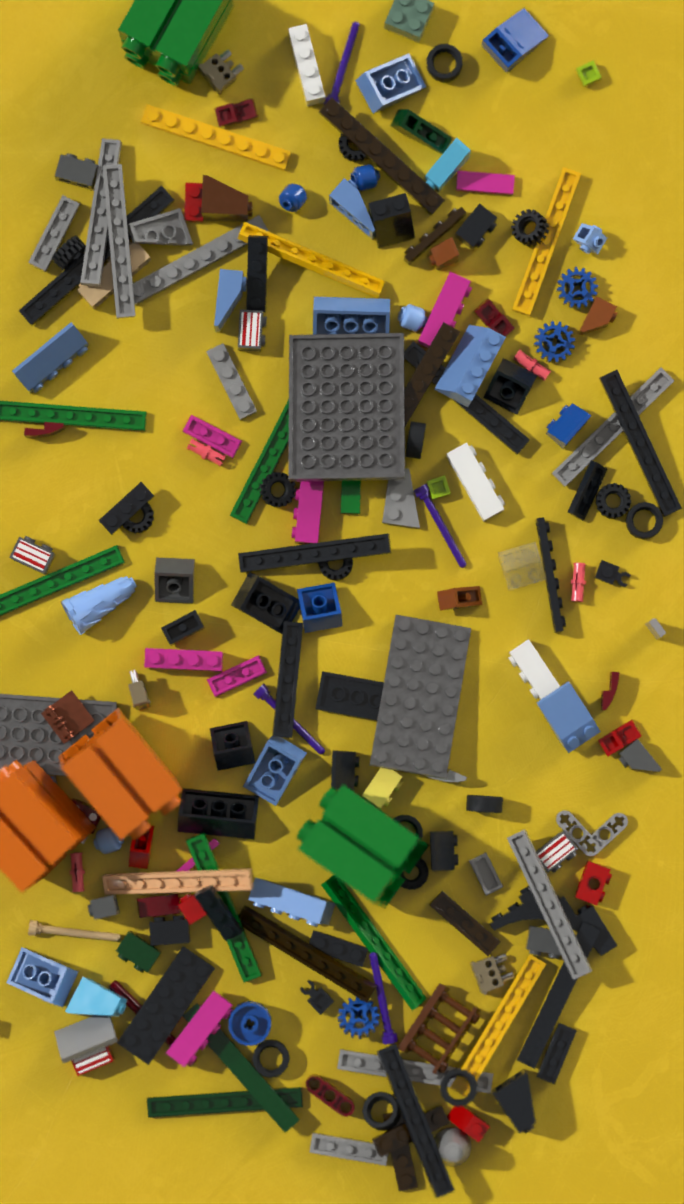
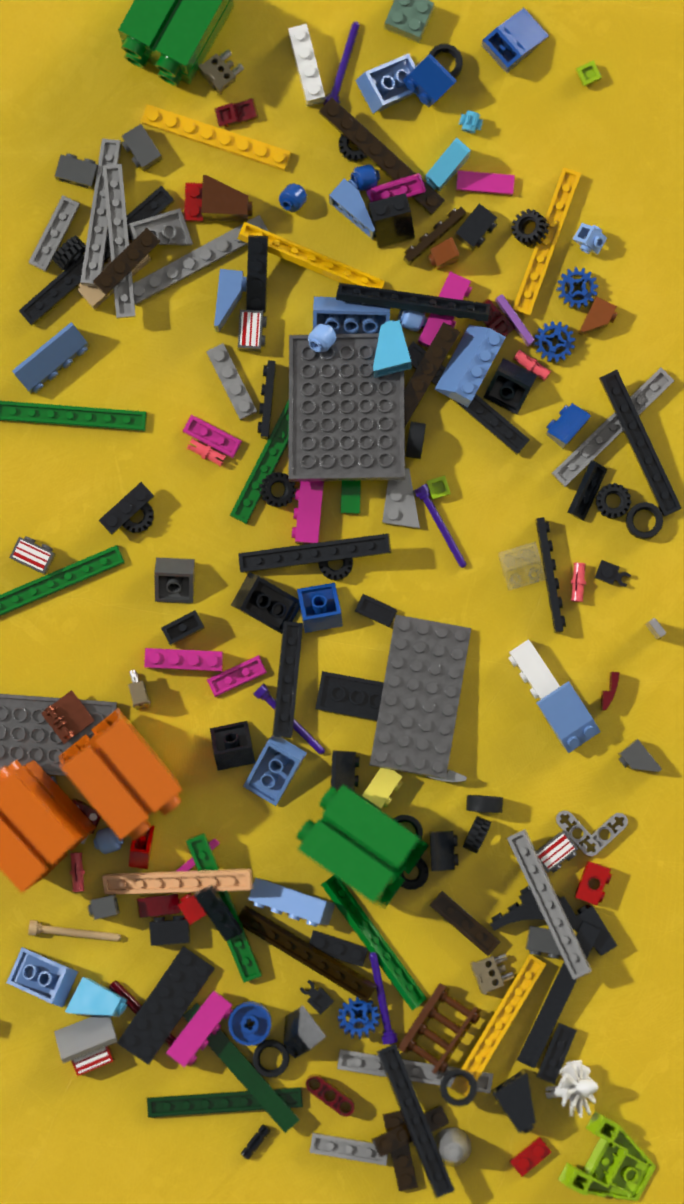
(50, 428): dark red slope -> none
(90, 606): light blue cone -> none
(126, 261): none -> dark brown plate
(138, 952): dark green brick -> none
(141, 147): none -> dark grey brick
(218, 813): black slope -> none
(255, 1142): none -> black axle
(267, 392): none -> black plate
(301, 1032): none -> black slope
(321, 338): none -> light blue head
(369, 1103): black tyre -> none
(376, 610): none -> black tile
(391, 350): none -> medium azure slope
(410, 185): none -> dark pink tile
(413, 302): none -> black plate
(420, 130): dark green slope -> none
(429, 80): none -> blue slope
(459, 598): dark orange slope -> none
(468, 1122): red slope -> none
(470, 122): none -> medium azure gear
(475, 482): white brick -> none
(477, 834): none -> black tyre
(486, 873): light grey tile -> none
(514, 320): none -> medium lavender tile
(530, 1156): none -> red plate
(575, 1086): none -> white piece
(615, 1166): none -> lime wedge
(619, 738): red slope -> none

